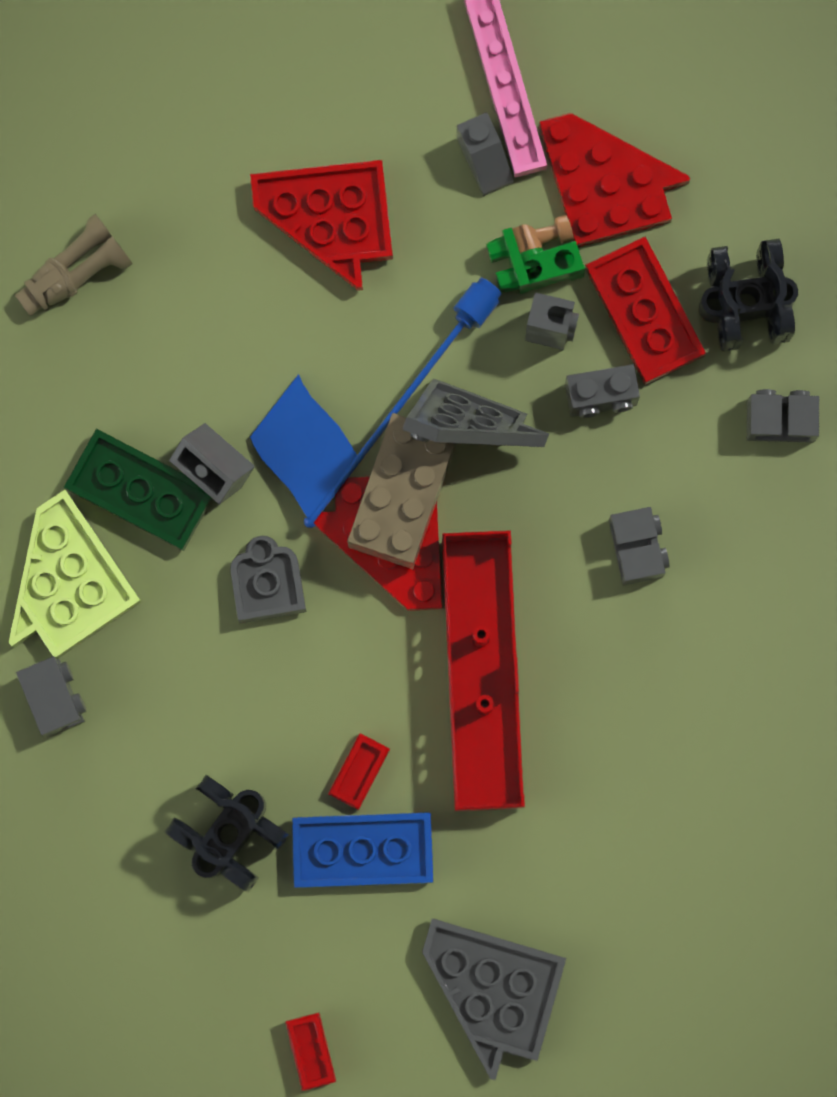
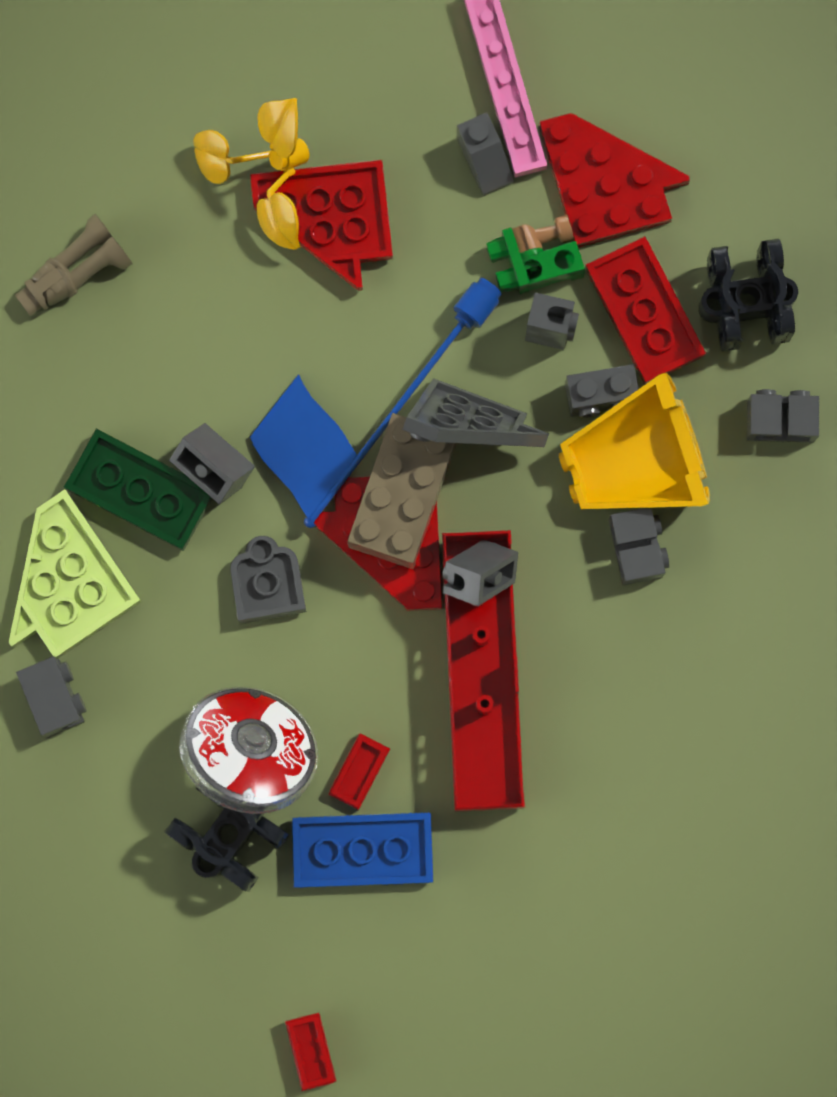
(248, 750): none -> dish
(280, 128): none -> yellow plant
(480, 572): none -> dark grey brick
(496, 990): dark grey wing -> none
(637, 454): none -> yellow cone

